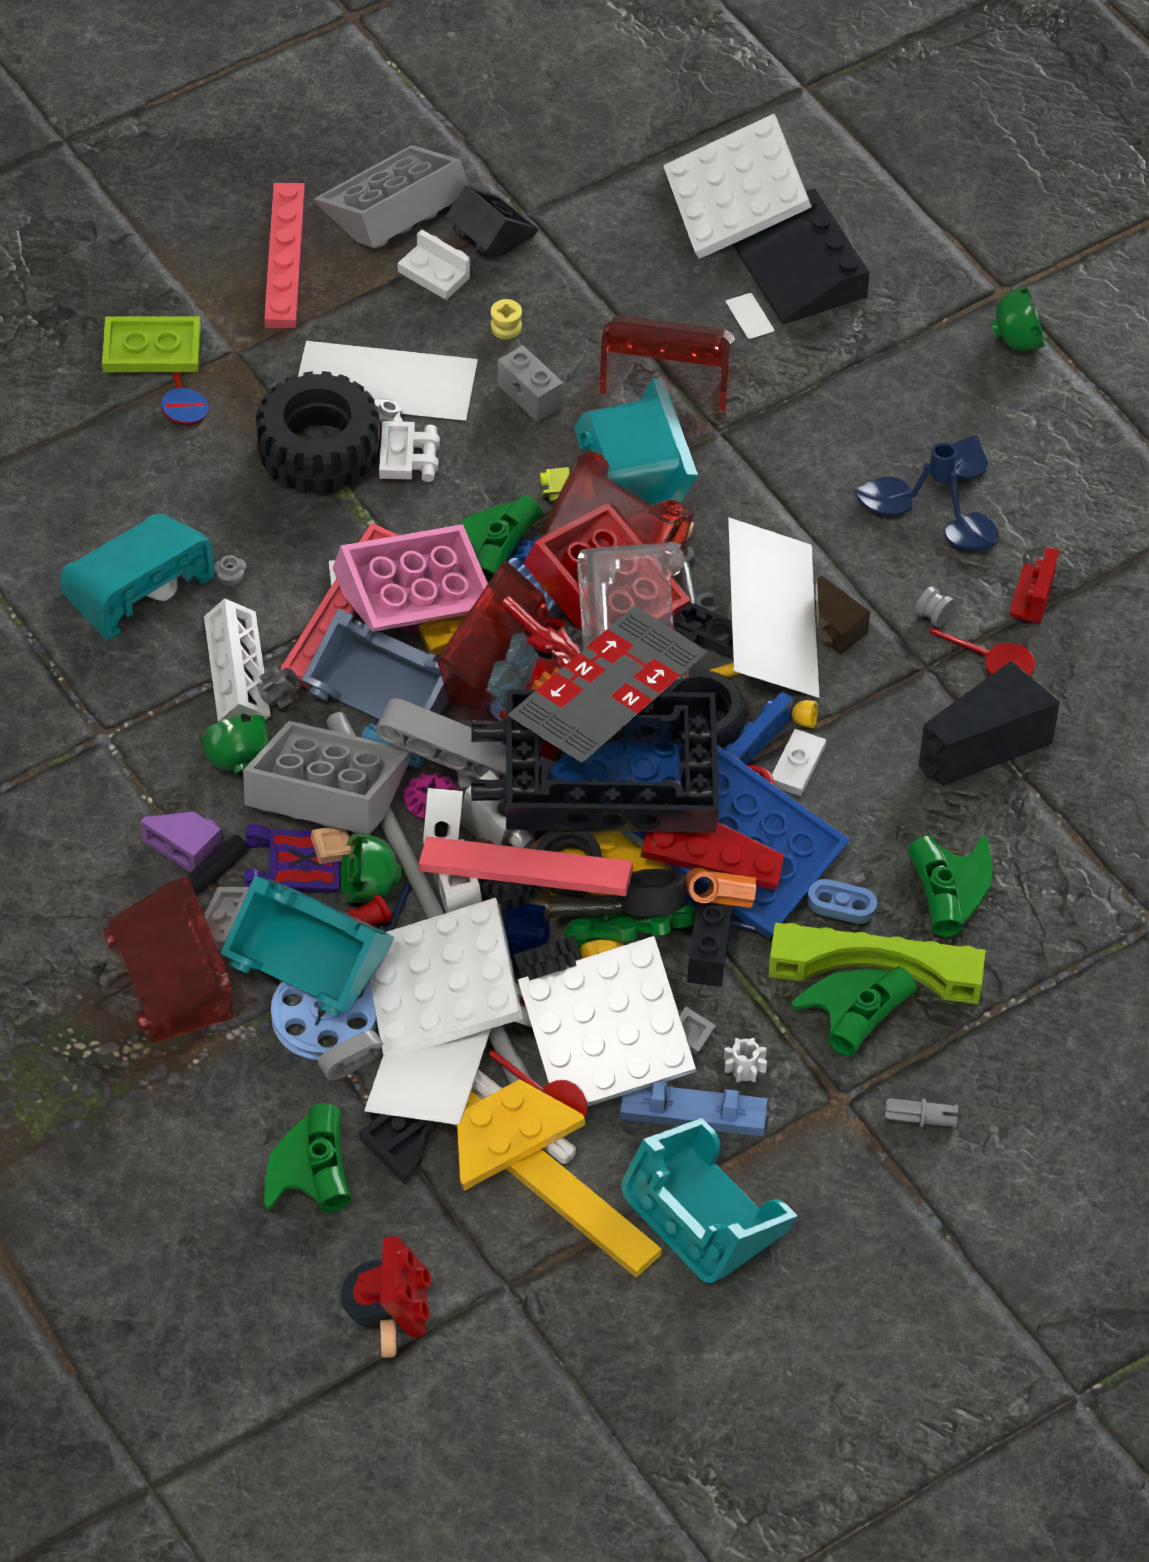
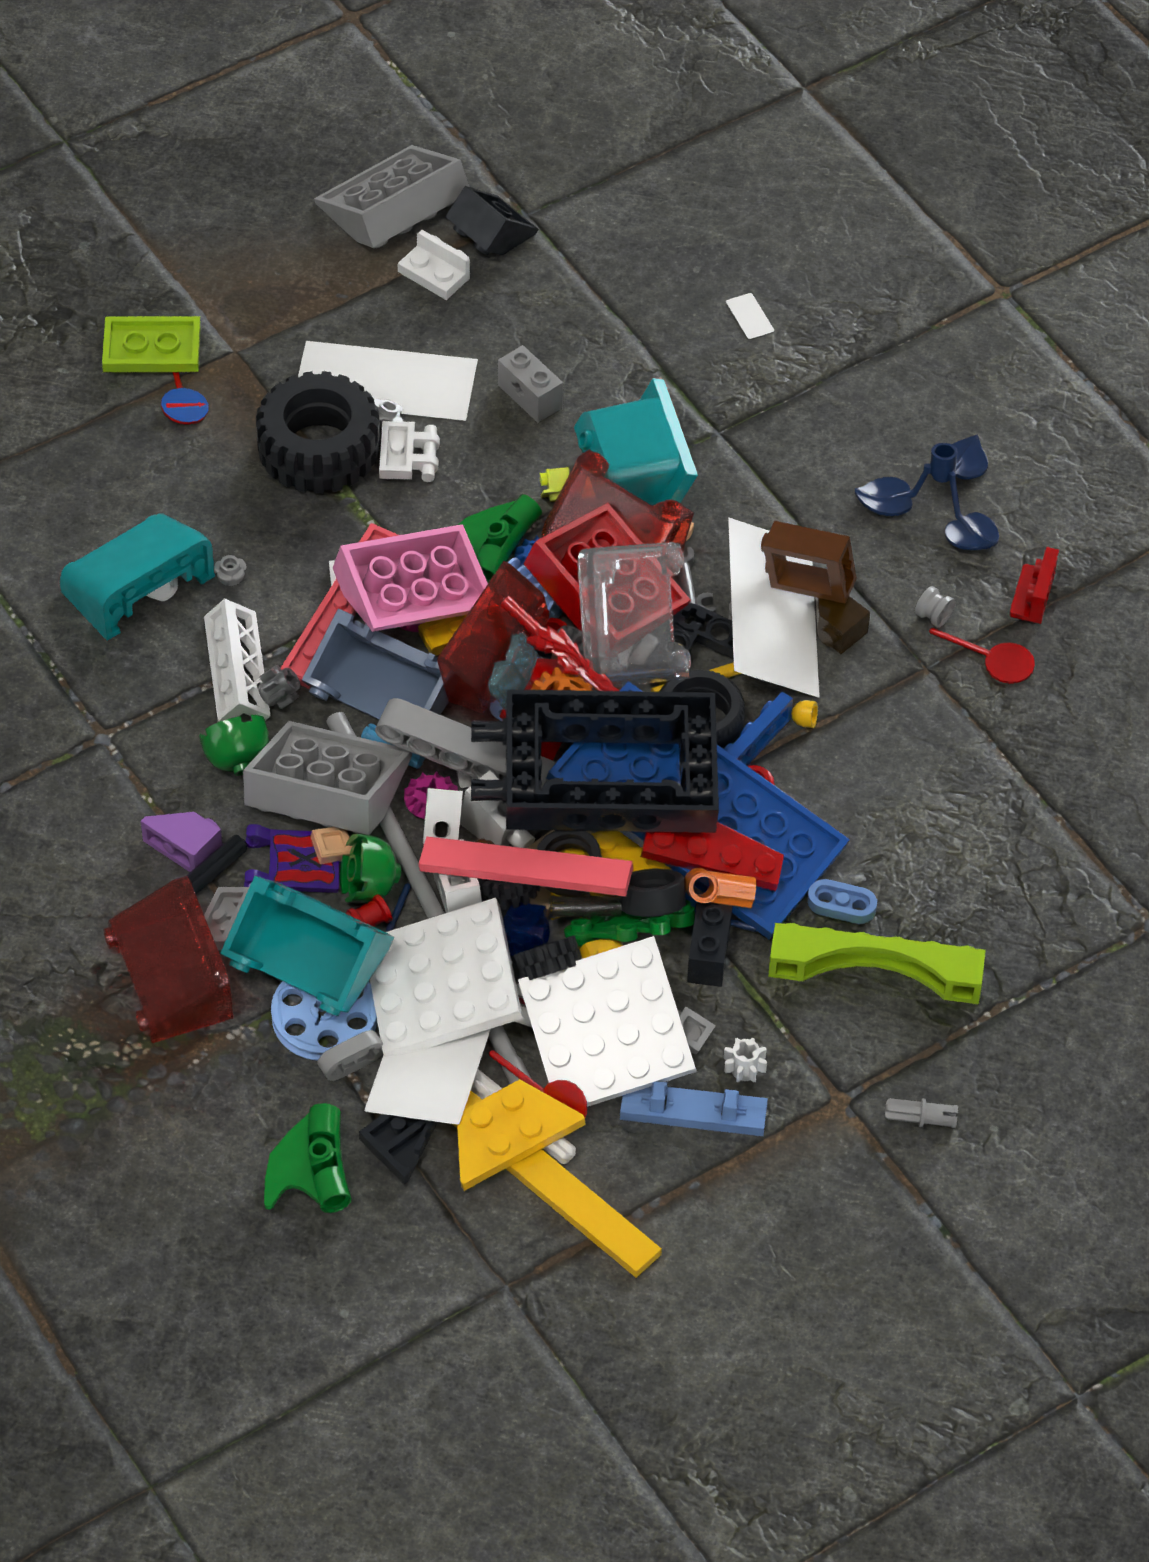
(284, 255): coral plate -> none
(388, 1338): light nougat tile -> none
(389, 1289): red plate -> none
(506, 319): light yellow wheel -> none
(607, 684): dark grey sticker -> none
(669, 342): clear red windscreen -> none
(697, 1204): teal windscreen -> none
(737, 186): white plate -> none
(798, 762): white plate -> none
(805, 263): black slope -> none
(811, 545): none -> reddish brown window
(856, 1002): green pin -> none
(951, 882): green pin -> none
(989, 726): black slope -> none
(1018, 322): green cylinder -> none

